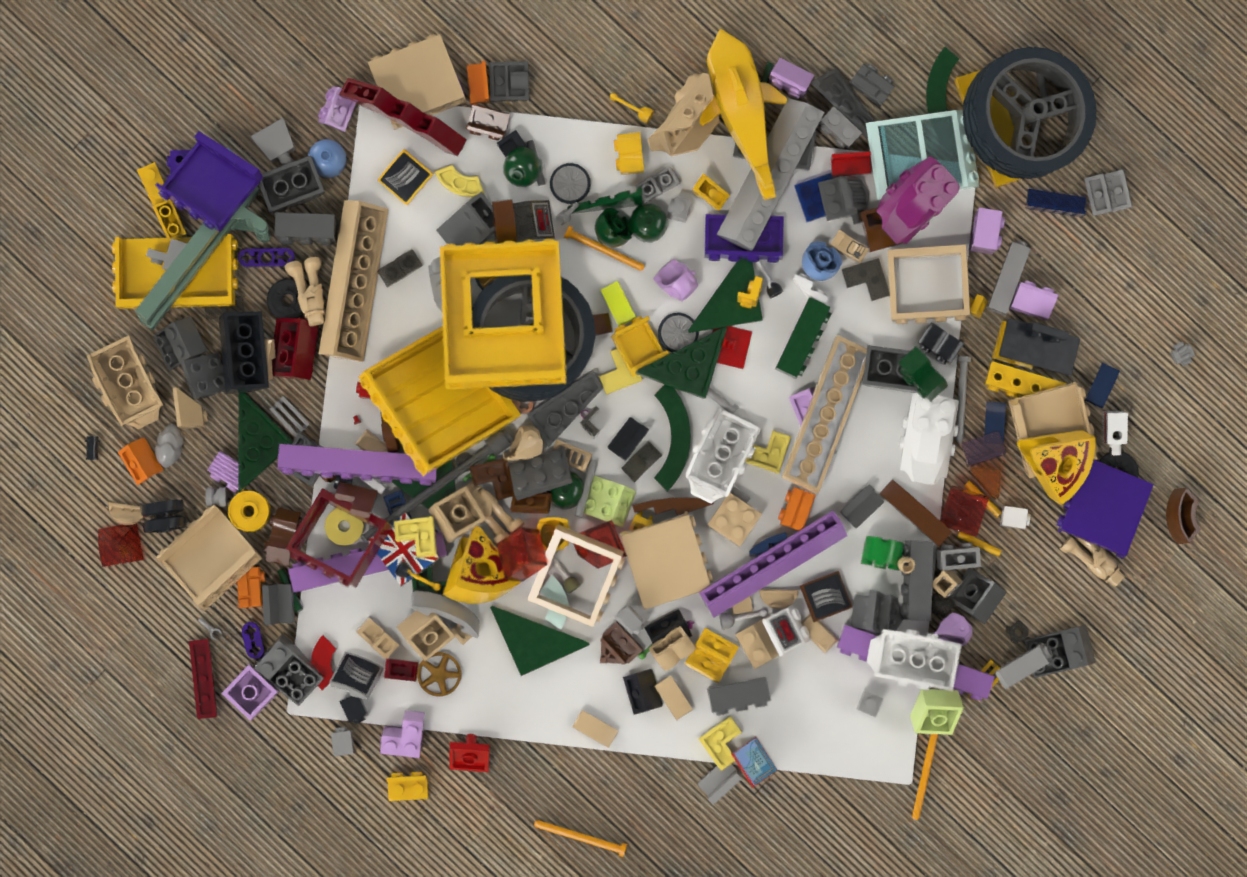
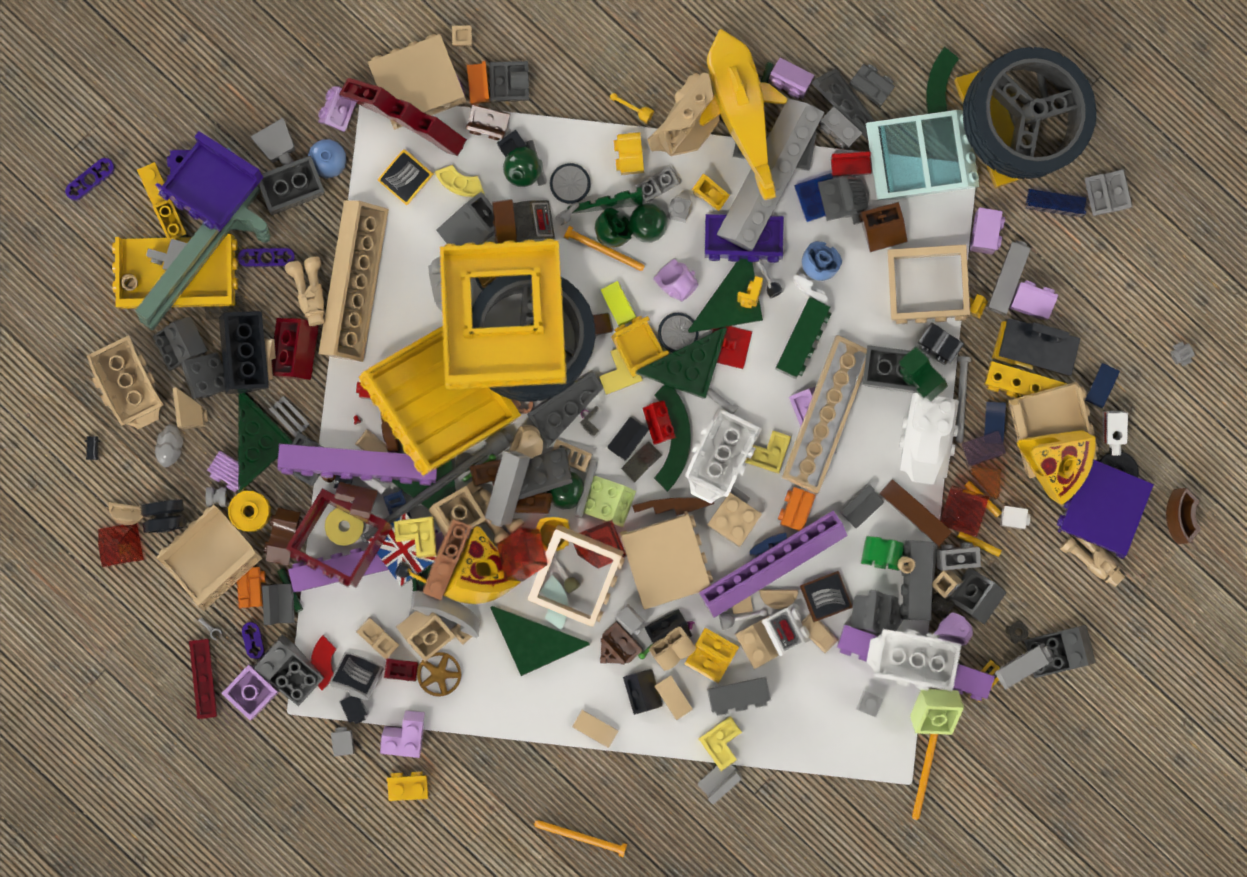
(98, 166): none -> dark purple beam
(131, 284): none -> tan hinge
(140, 460): orange panel -> none
(275, 297): black wheel -> none
(306, 228): dark grey brick -> none
(399, 268): clear smoke slope -> none
(446, 559): none -> nougat slope
(462, 35): none -> tan tile
(469, 755): red tile -> none
(507, 488): none -> light grey brick
(640, 522): yellow tile -> none
(659, 422): none -> red bracket
(754, 762): piece -> none
(849, 247): tan leg -> none
(868, 273): clear smoke tile -> none
(916, 199): magenta slope -> none

